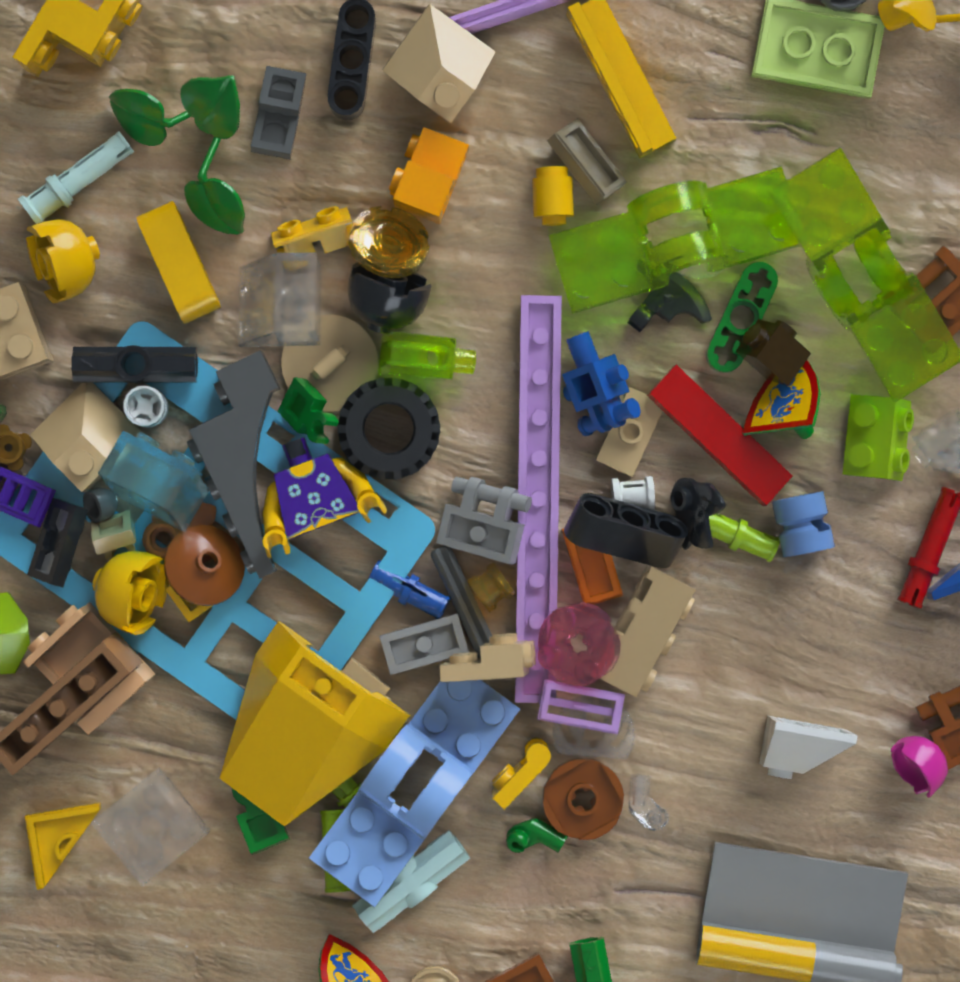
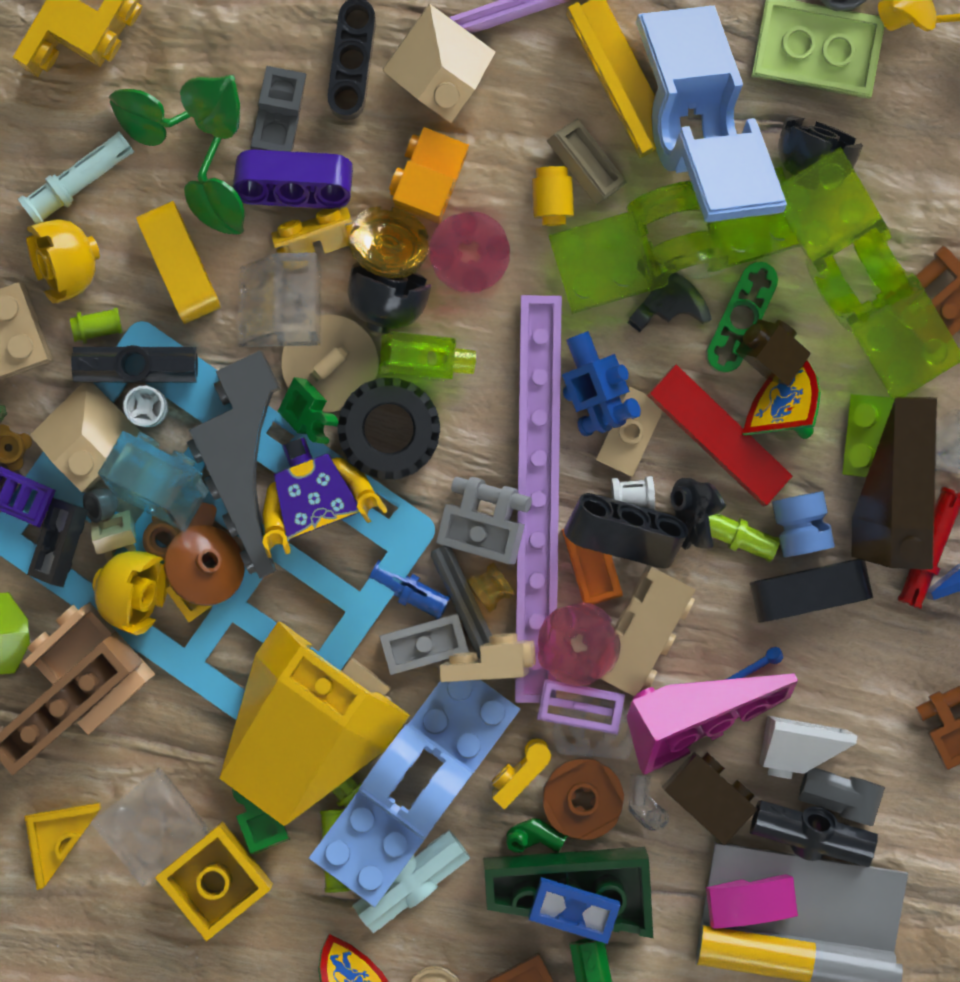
(95, 325): none -> lime pin
(214, 881): none -> yellow brick
(293, 179): none -> dark purple beam
(465, 229): none -> clear pink plate
(574, 910): none -> blue piece
(612, 873): none -> dark green wedge
(680, 714): none -> wedge
(699, 73): none -> light blue piece
(710, 797): none -> dark brown brick
(751, 902): none -> dark pink slope
(773, 656): none -> blue hinge
(804, 145): none -> black cylinder
(811, 590): none -> black beam
(814, 833): none -> black piece
(850, 797): none -> dark grey piece
(897, 500): none -> dark brown wedge
(920, 763): dark pink hair -> none

